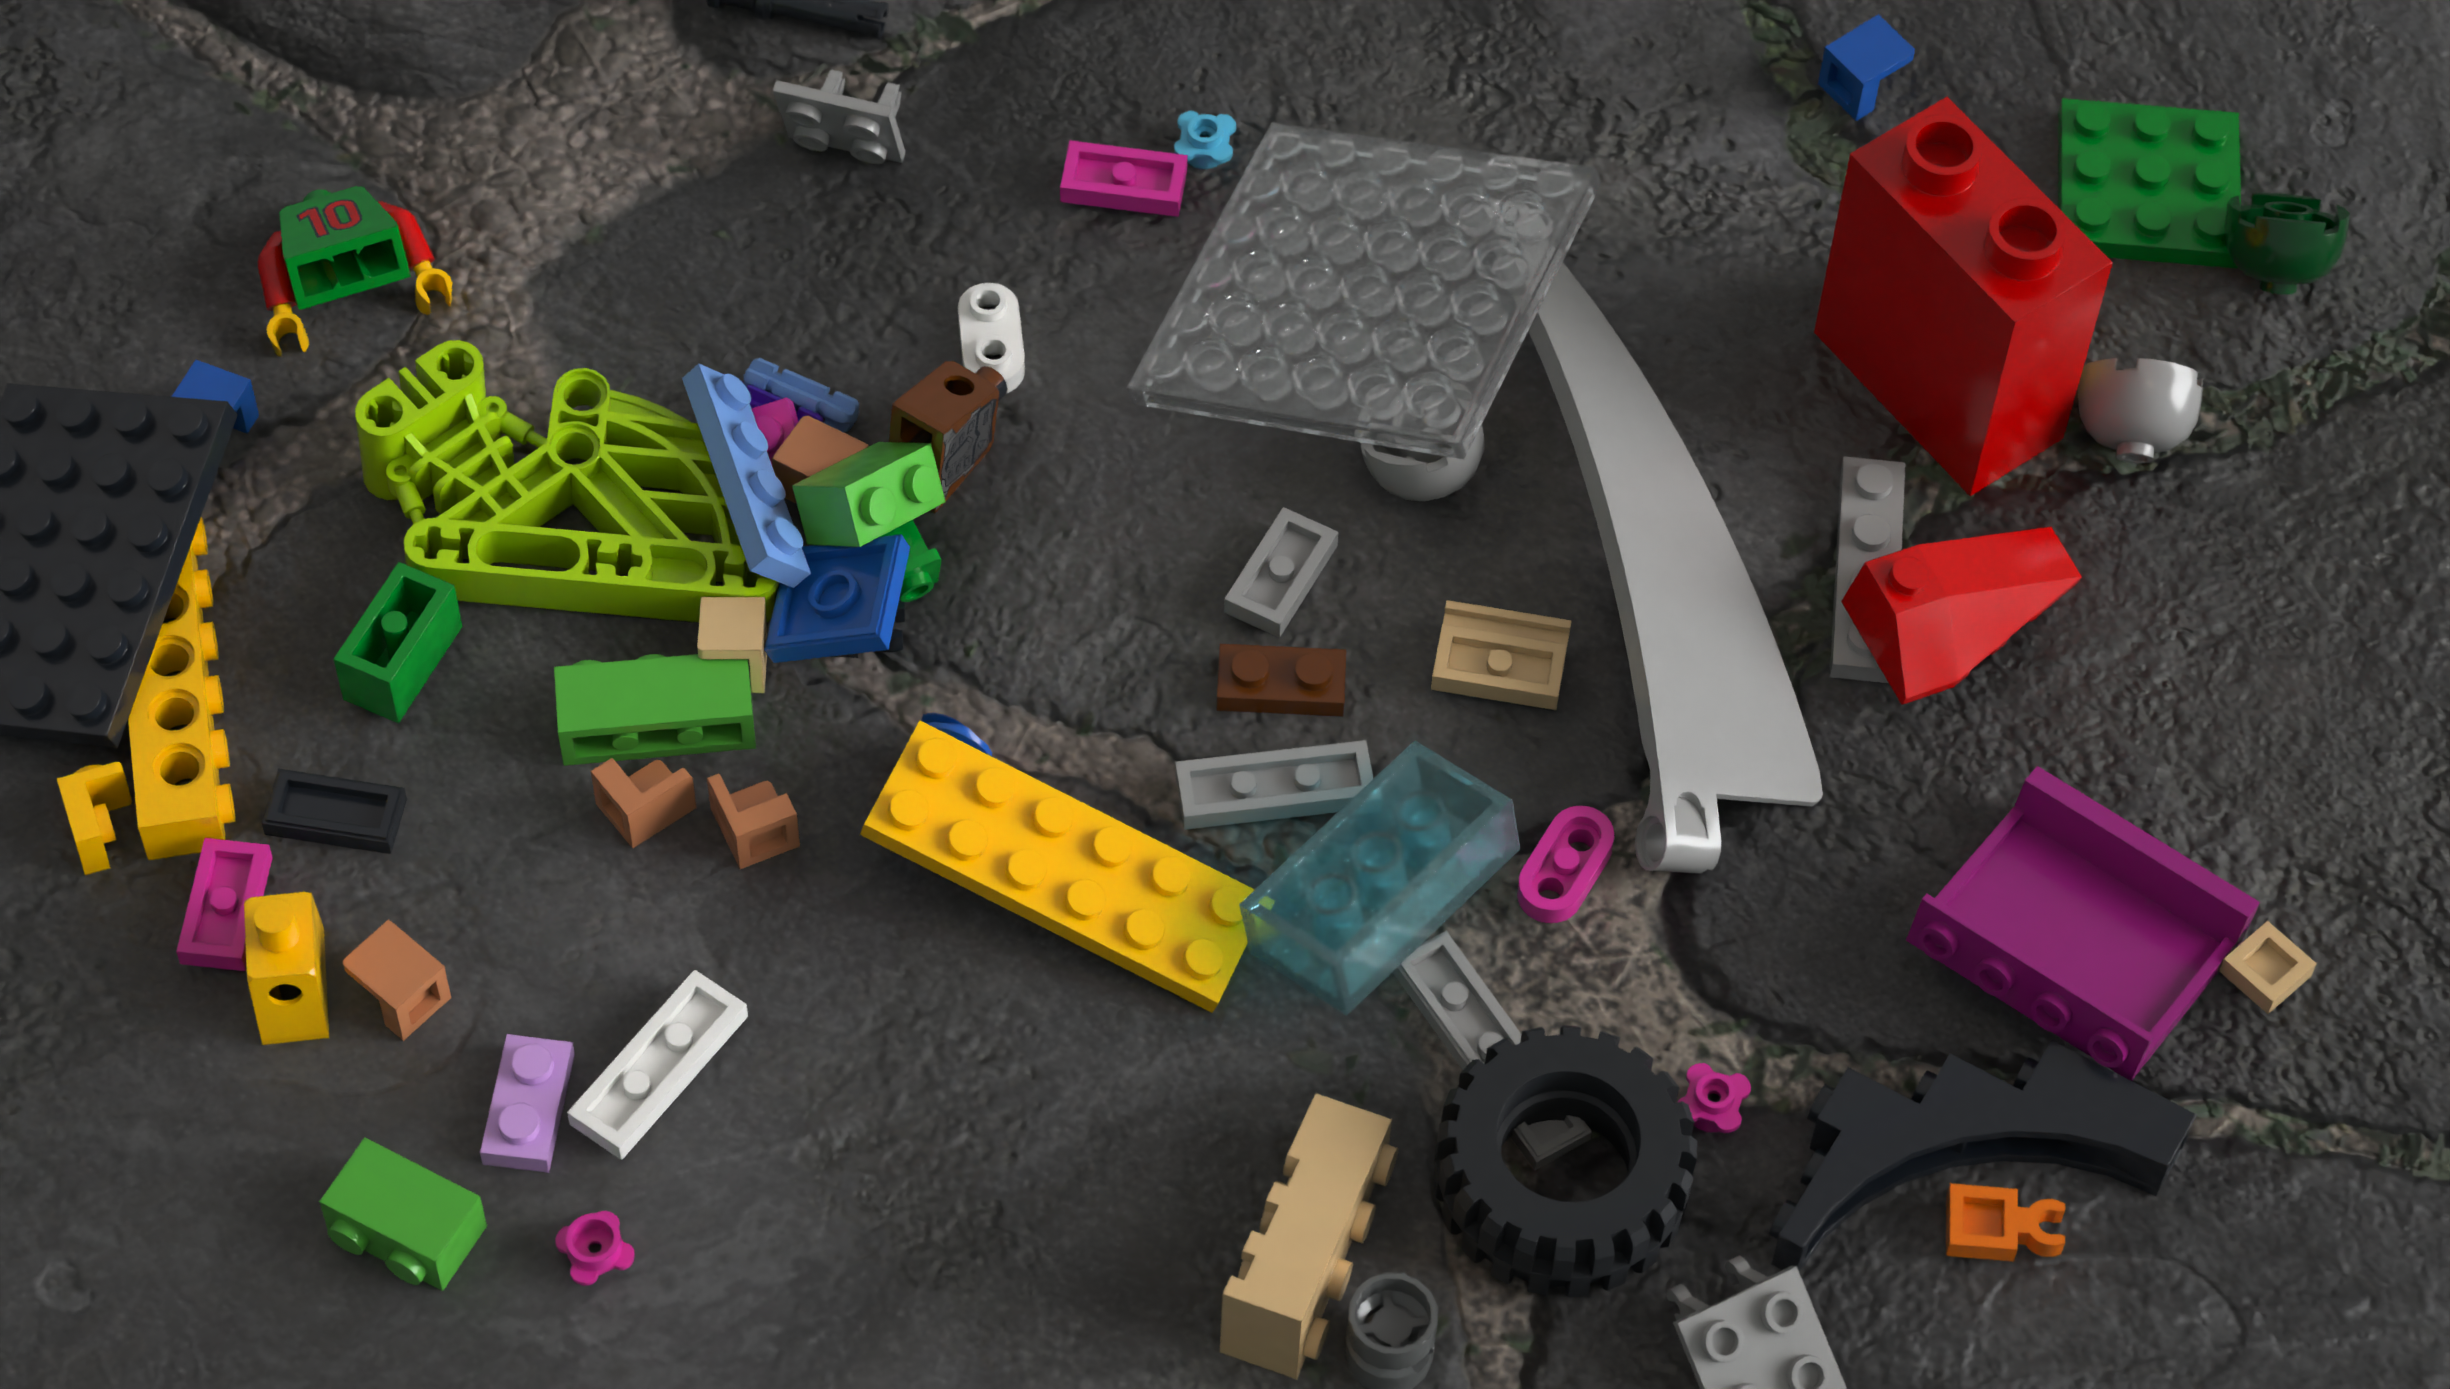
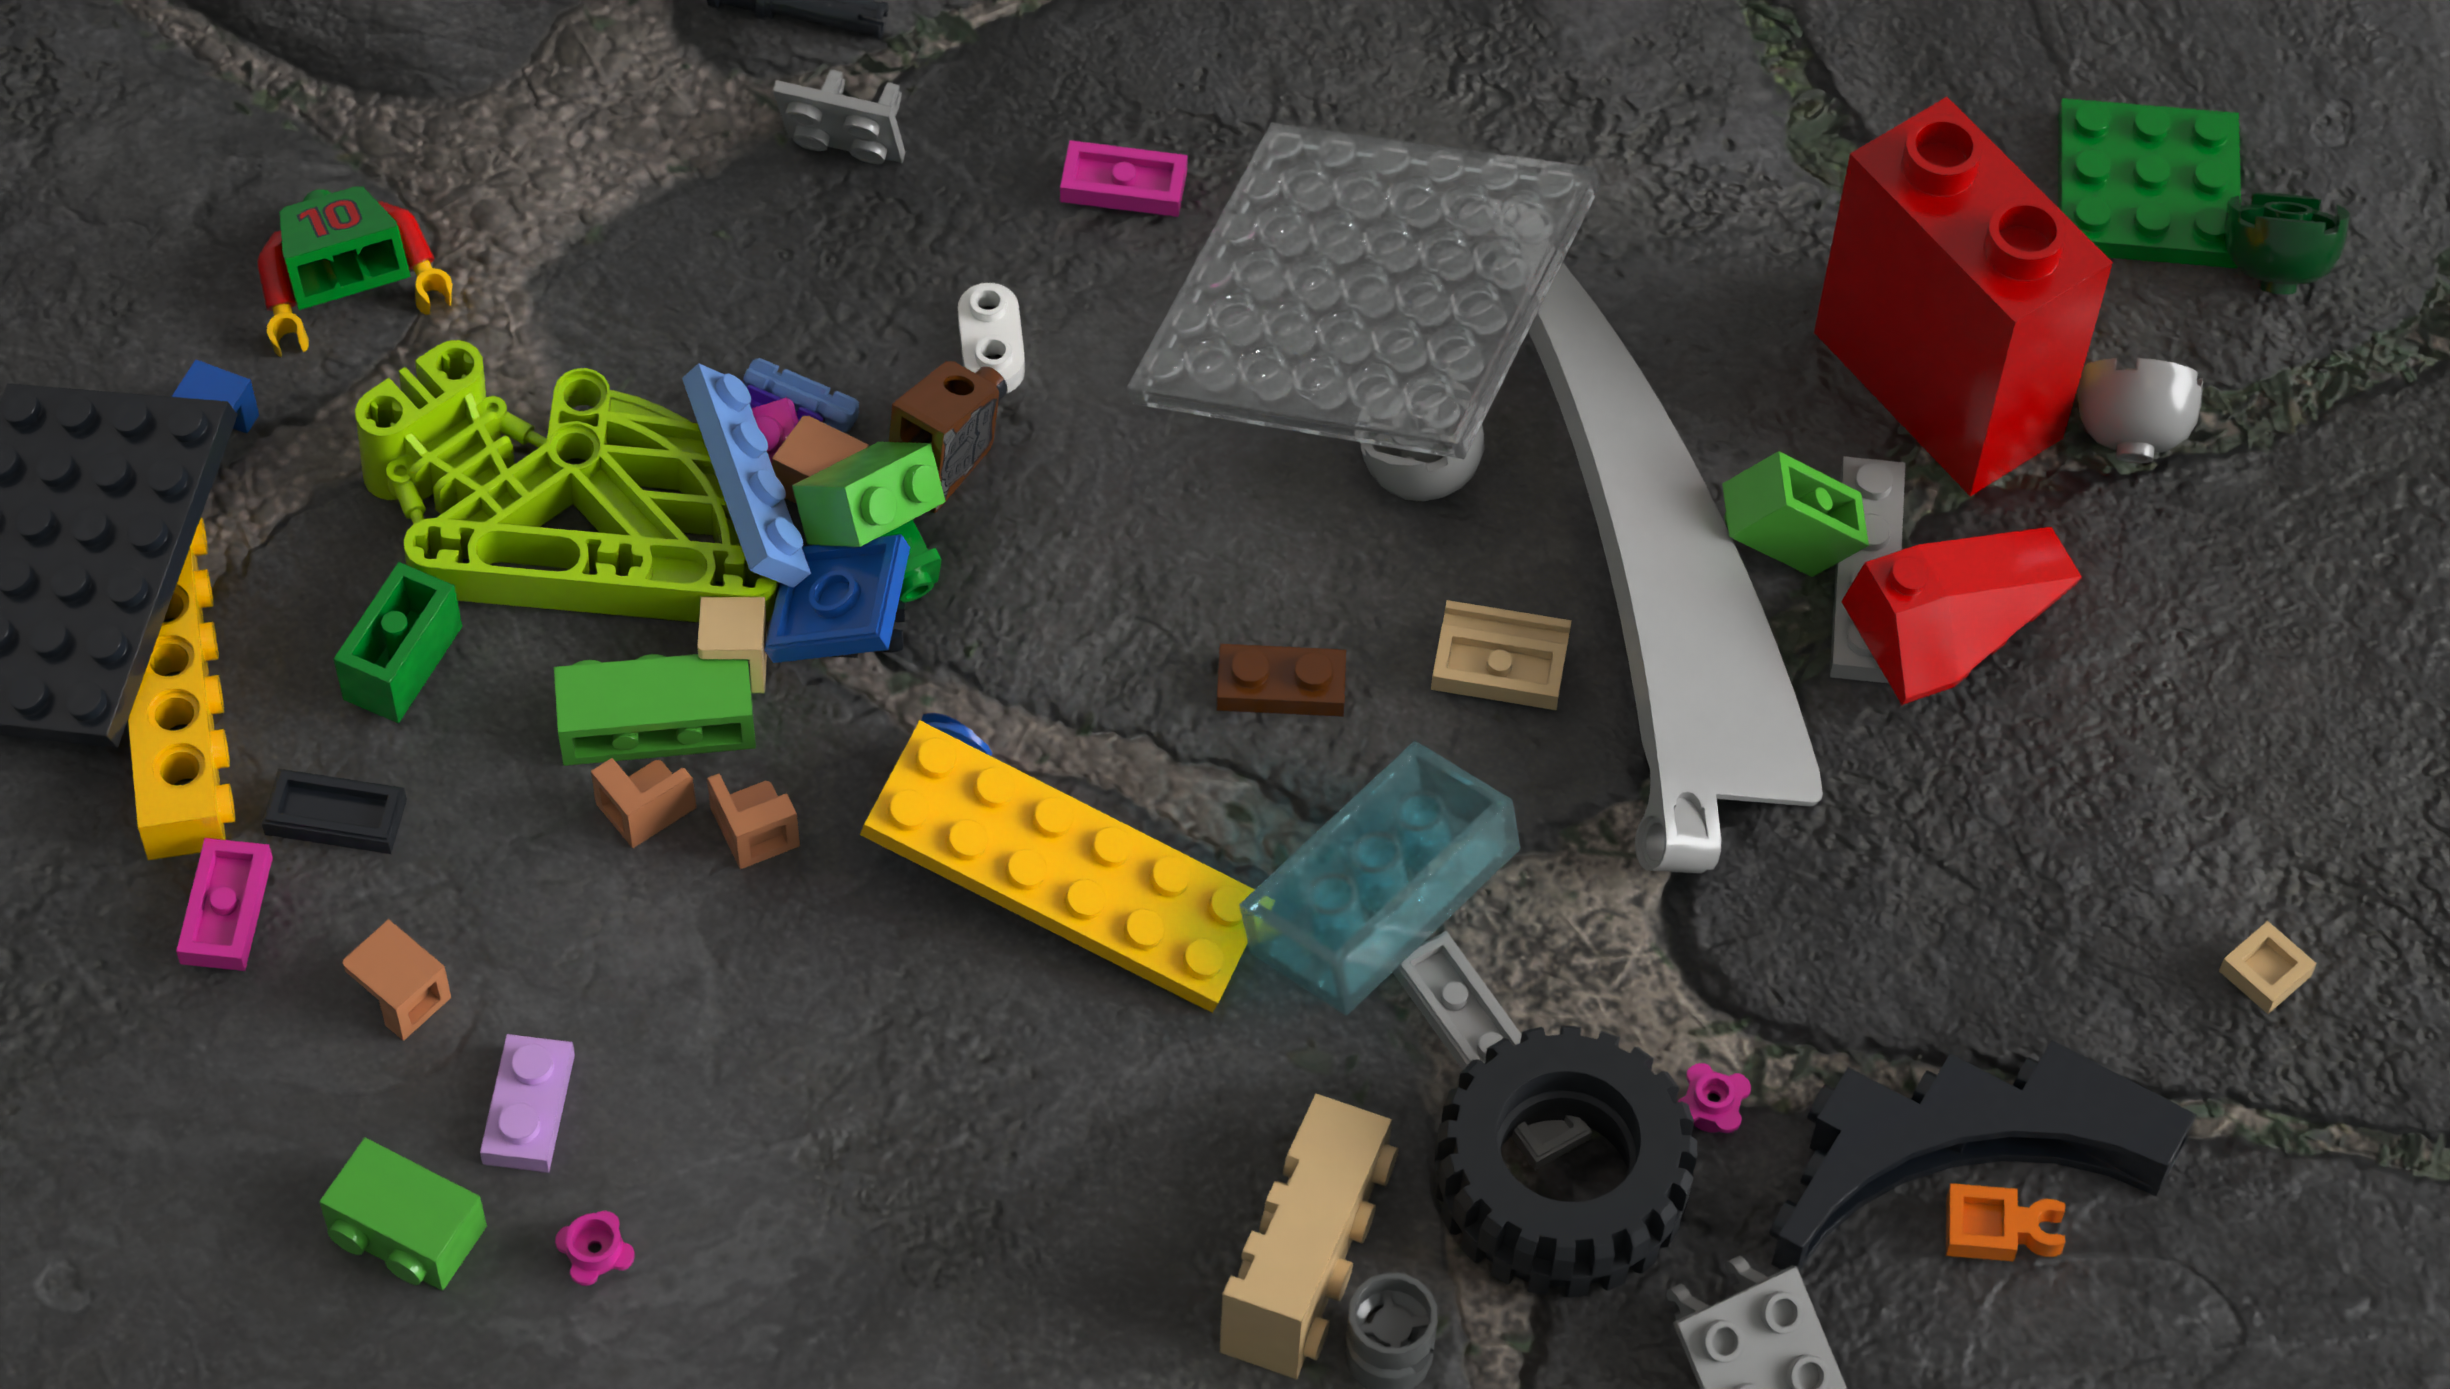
(87, 800): yellow bracket -> none
(286, 948): yellow torso -> none
(657, 1064): white plate -> none
(1201, 151): medium azure plate -> none
(1271, 784): light grey plate -> none
(1281, 572): light grey plate -> none
(1562, 868): dark pink plate -> none
(1795, 514): none -> bright green brick
(1859, 61): blue panel -> none
(2084, 924): magenta panel -> none

